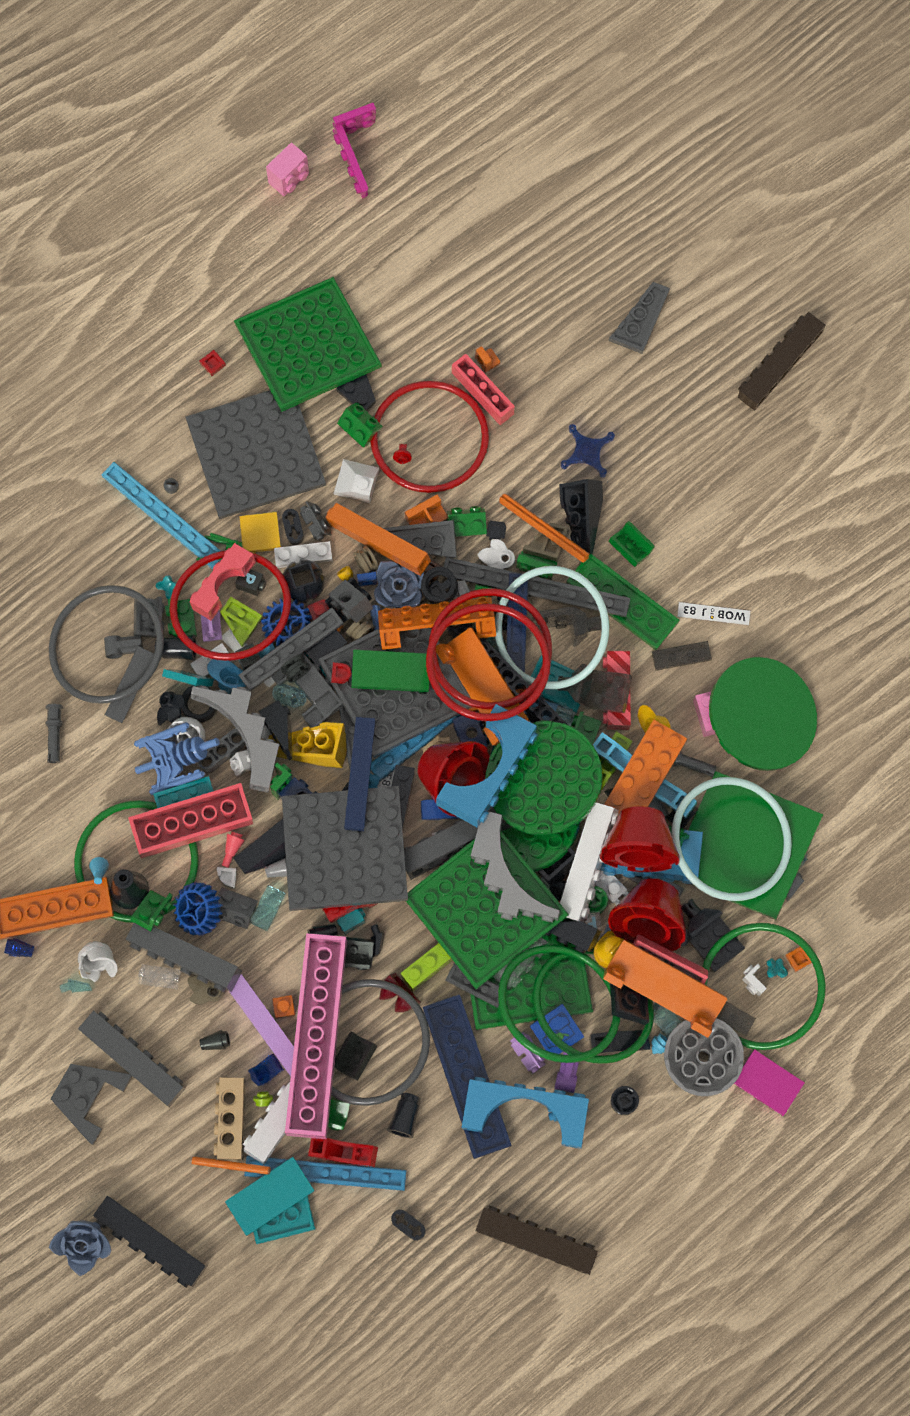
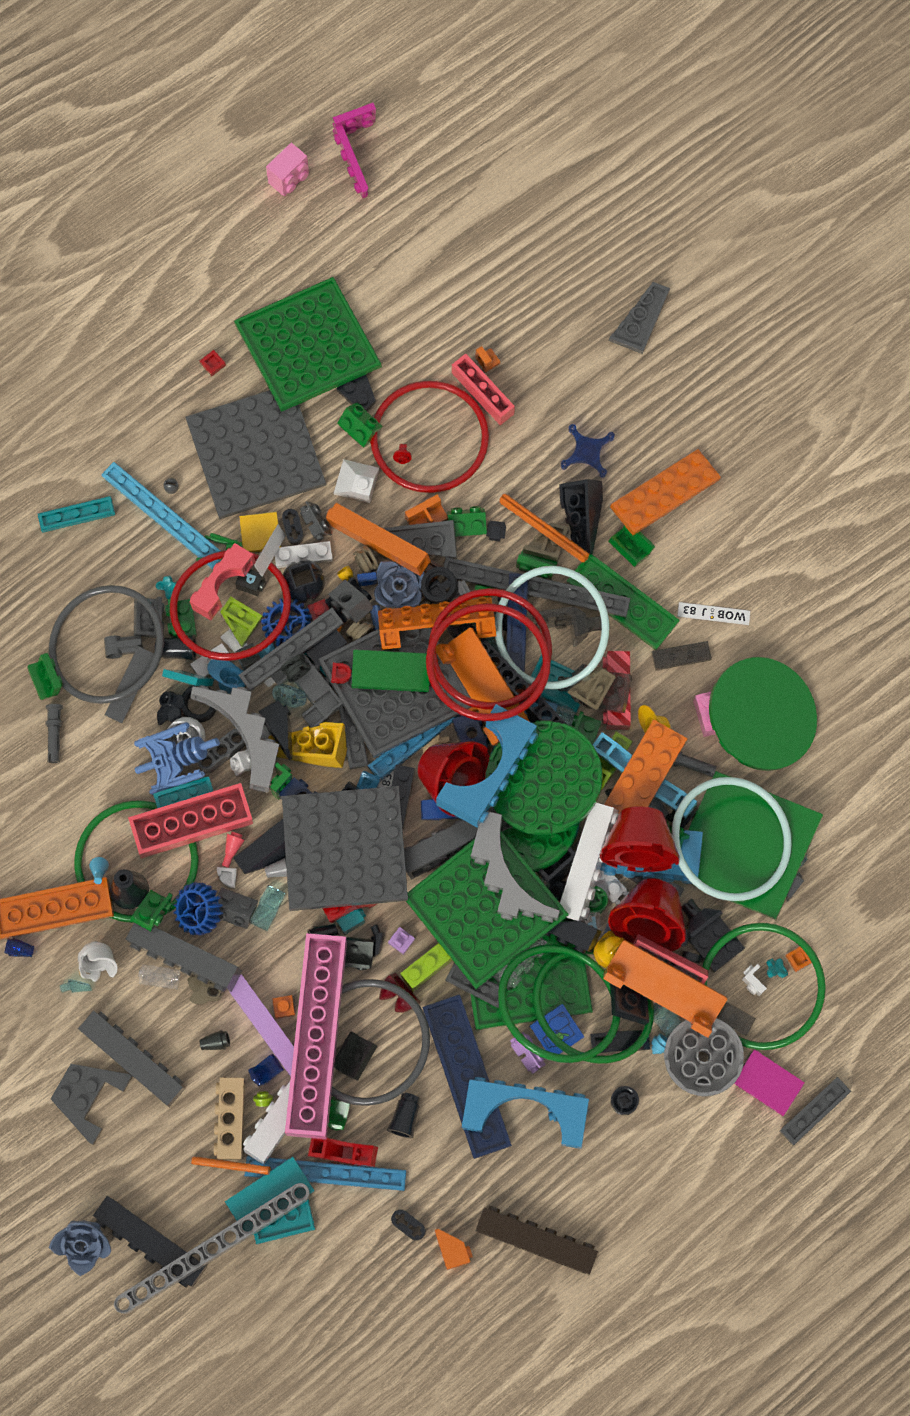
(44, 677): none -> green bracket
(76, 514): none -> teal tile
(211, 629): lavender hinge -> none
(223, 1246): none -> light grey beam
(269, 550): none -> white sticker
(360, 774): dark blue tile -> none
(401, 940): none -> lavender tile
(453, 1250): none -> orange slope
(493, 555): white plate -> none
(567, 1077): medium lavender piece -> none
(593, 687): none -> dark tan wing
(665, 492): none -> orange plate
(692, 957): none -> black tile
(781, 361): dark brown brick -> none
(815, 1111): none -> dark grey plate

